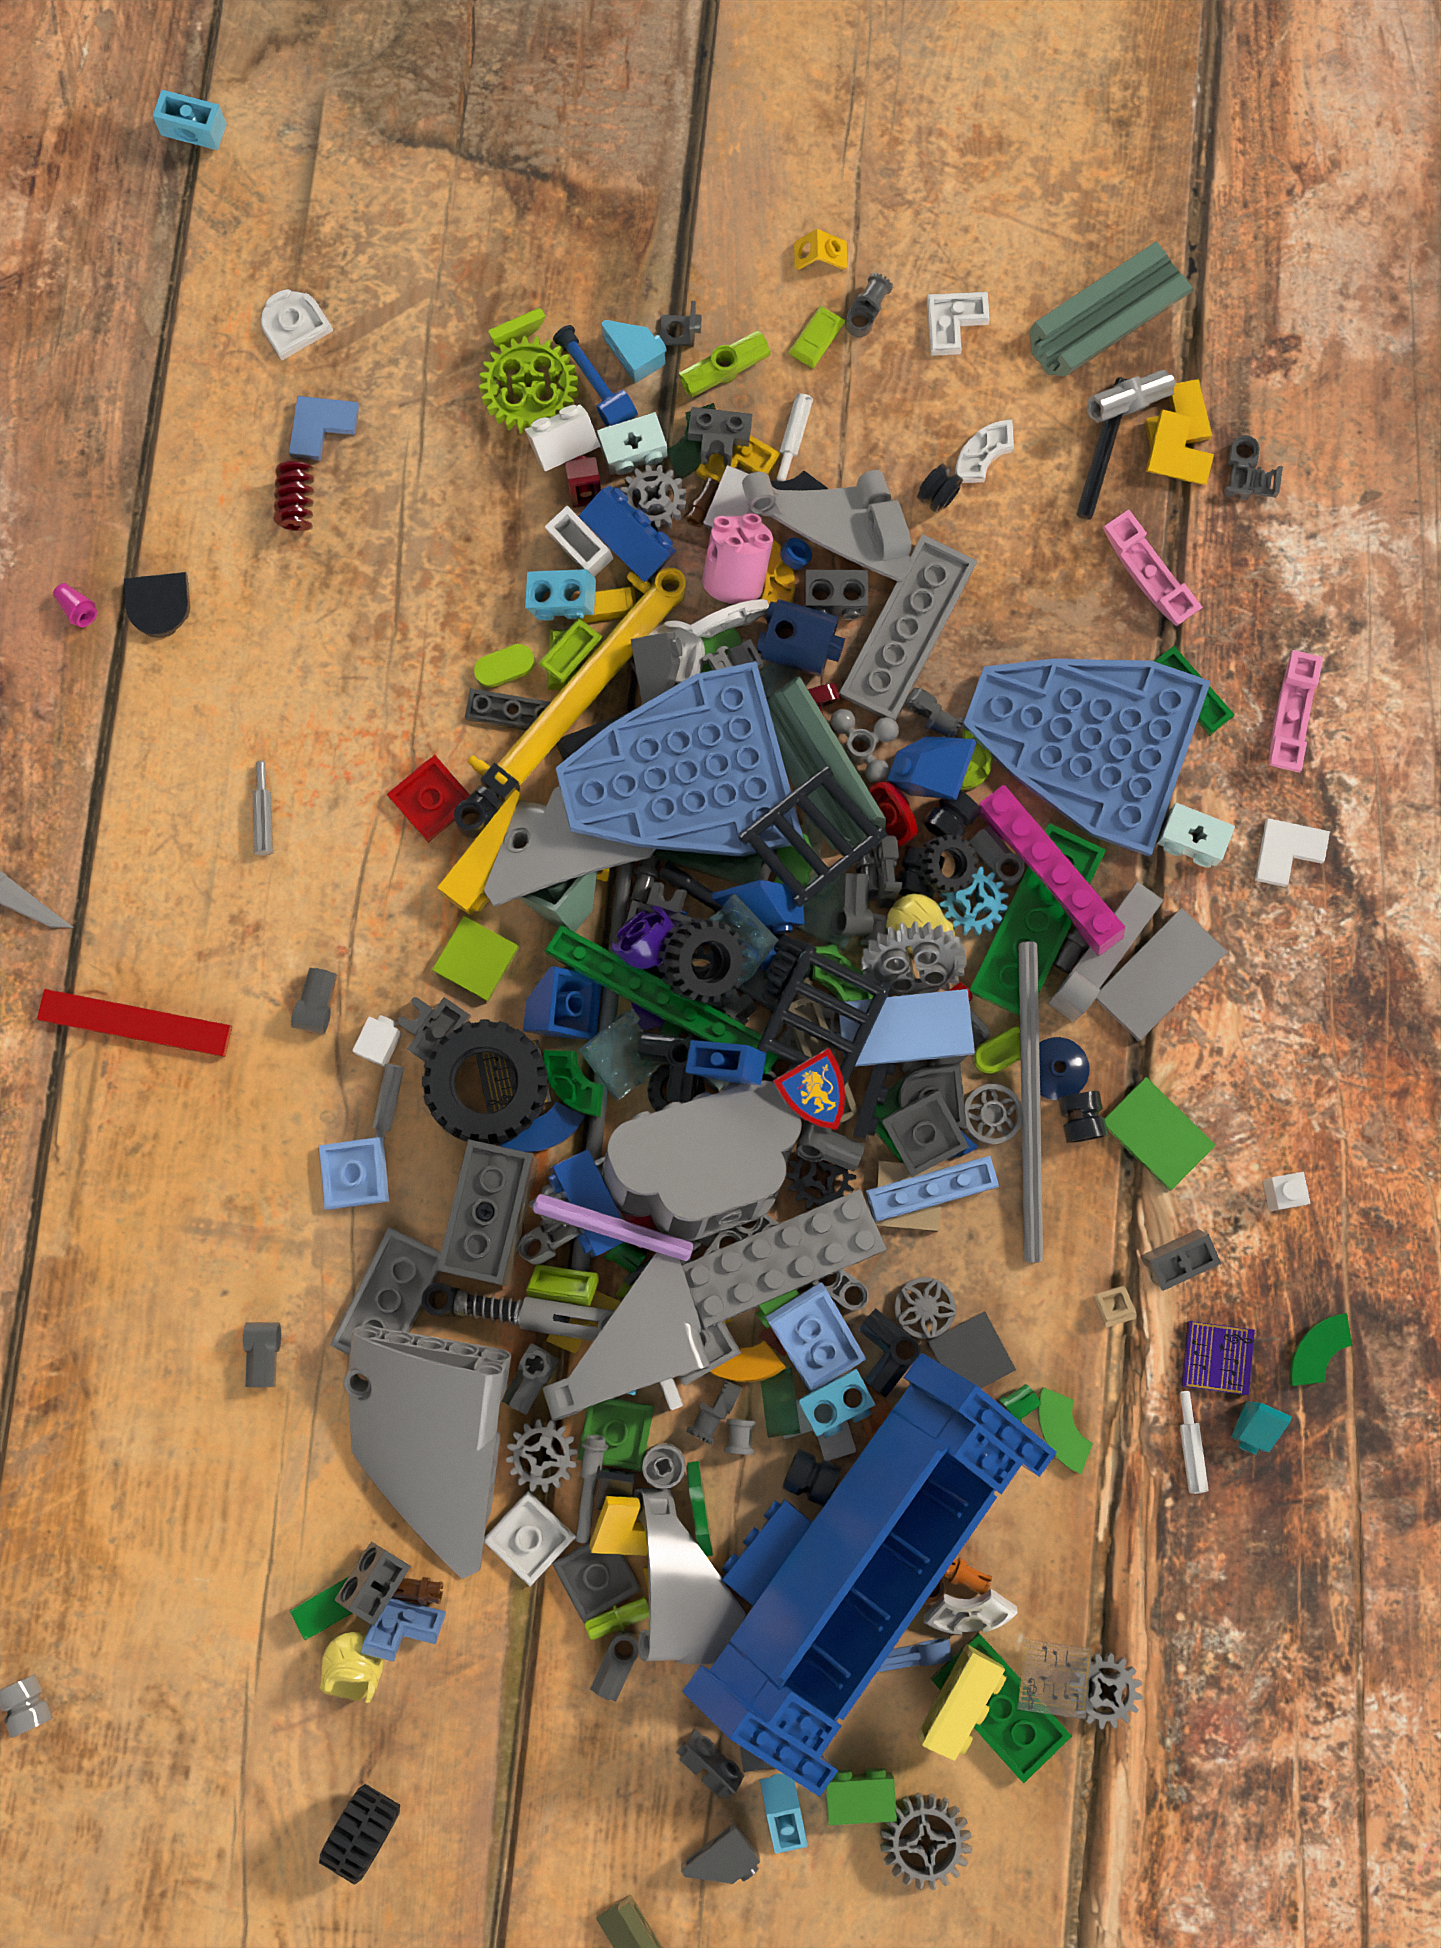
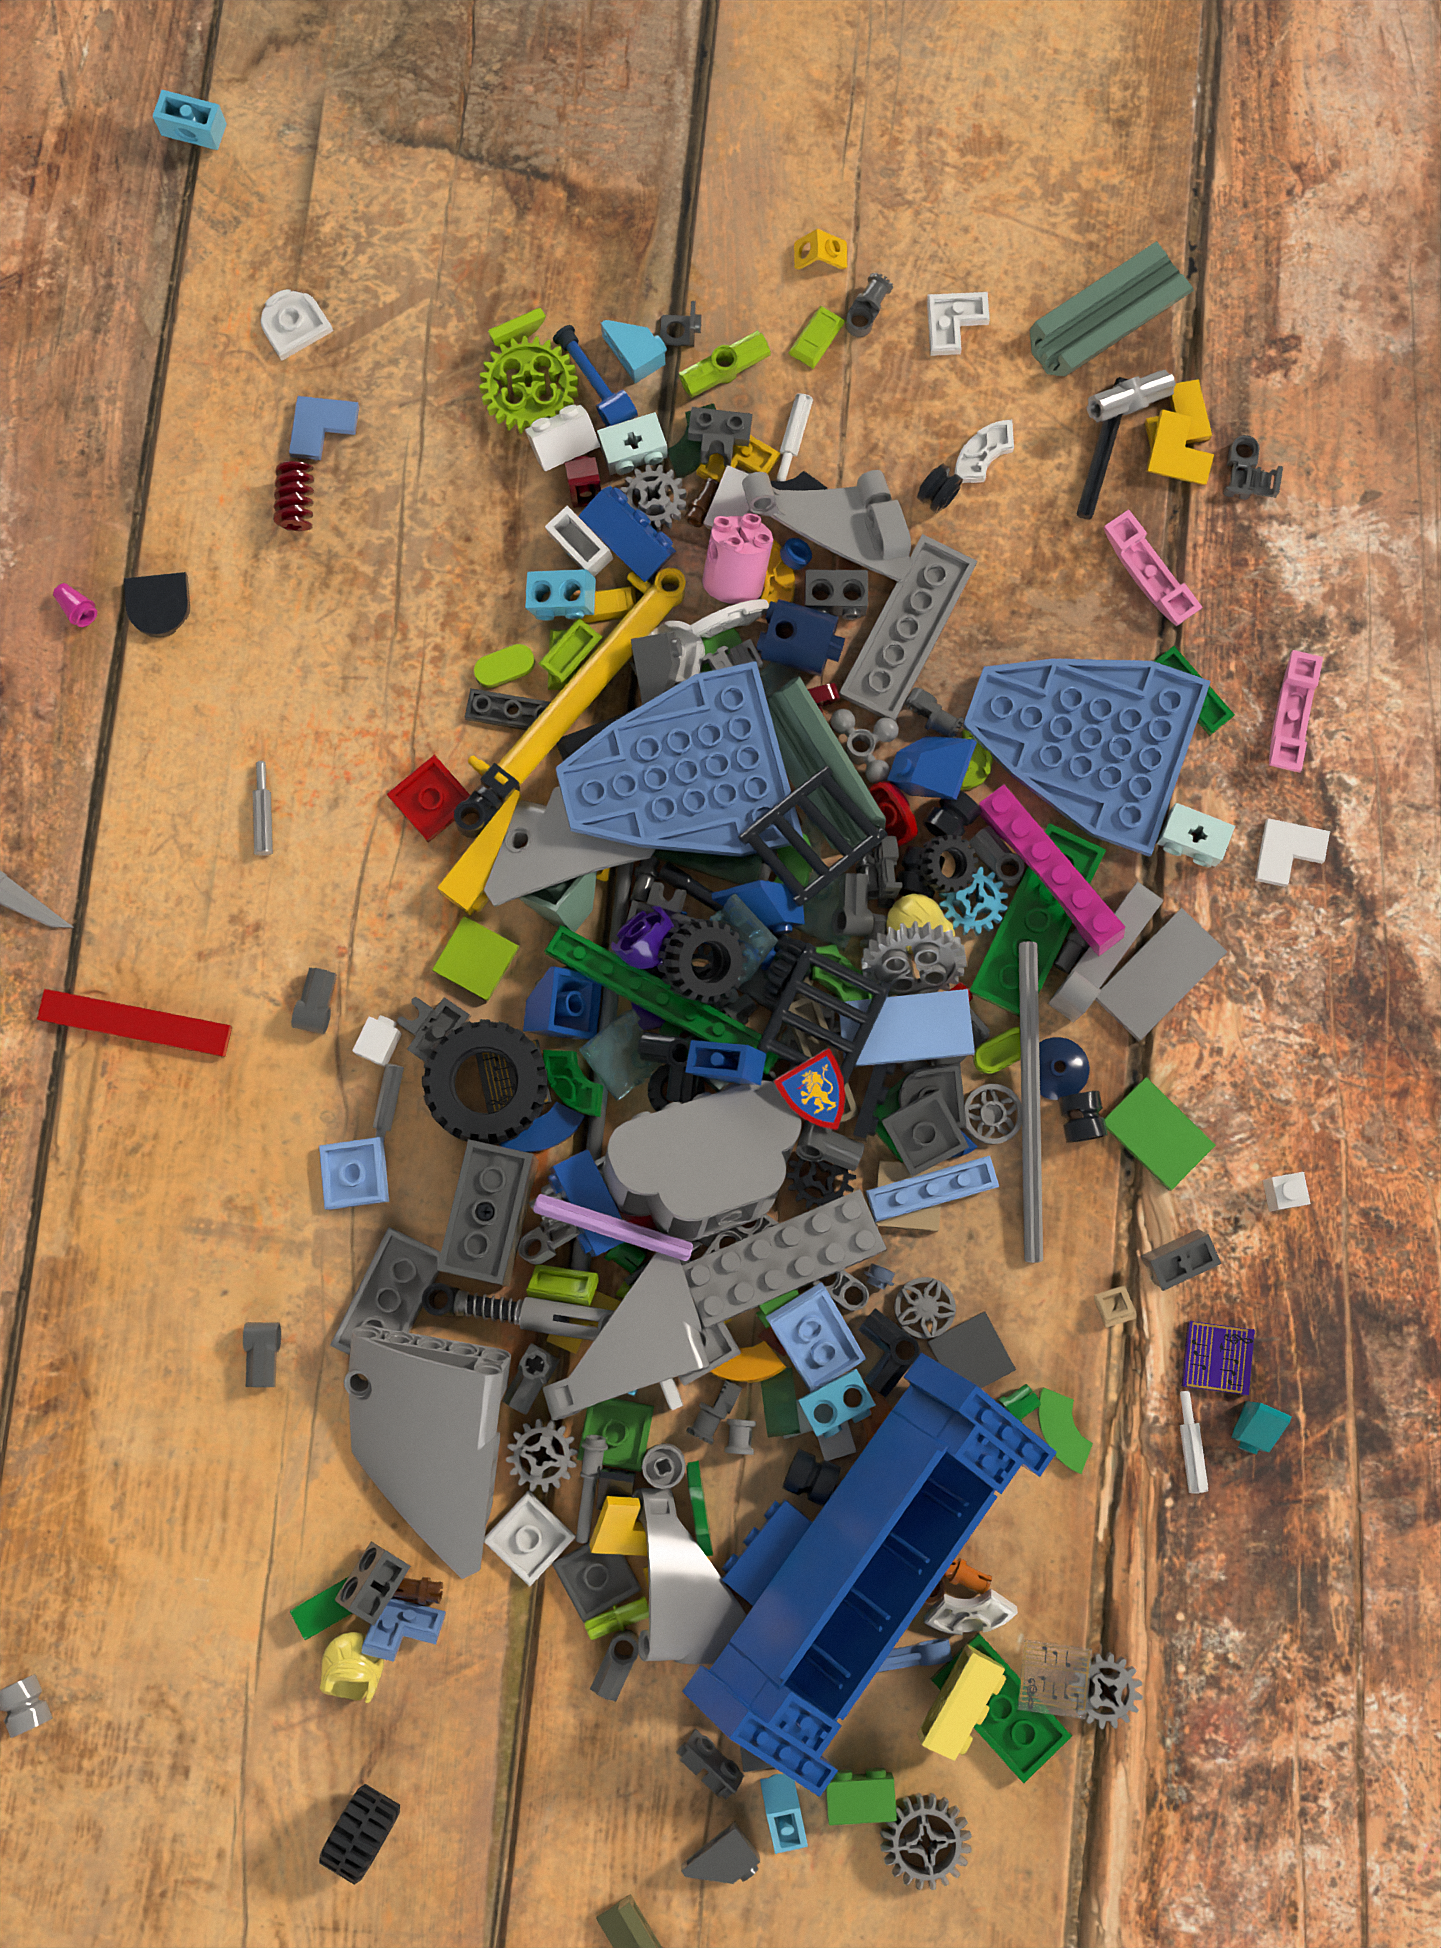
(879, 1276): none -> sand blue plate
(1317, 1348): green tile -> none

